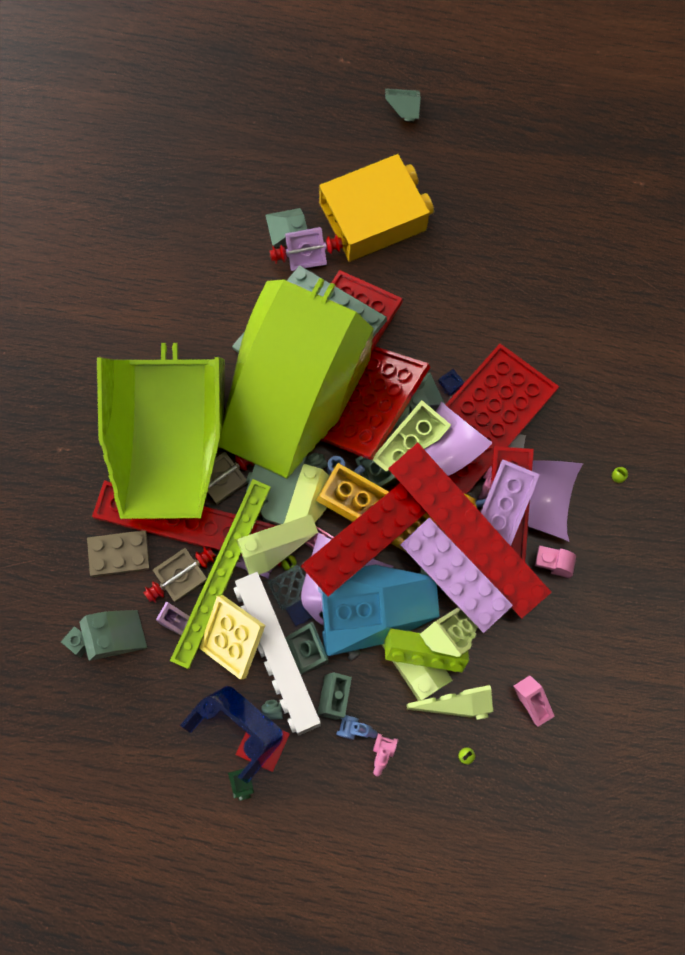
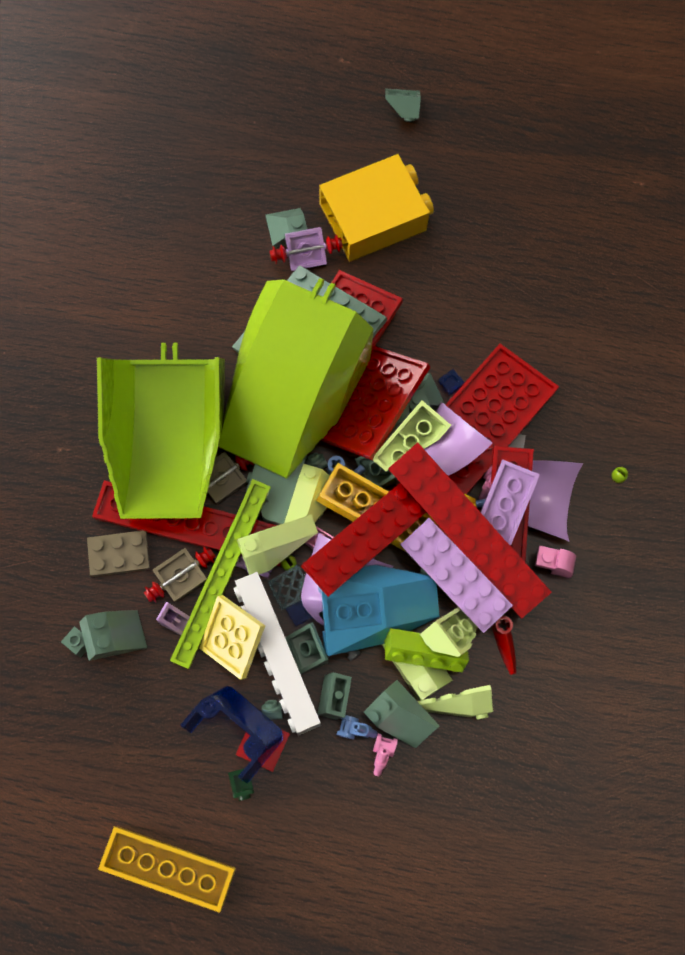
(167, 868): none -> yellow brick
(401, 715): none -> sand green slope
(463, 752): lime hinge -> none
(505, 643): none -> red piece
(534, 700): bright pink arch -> none

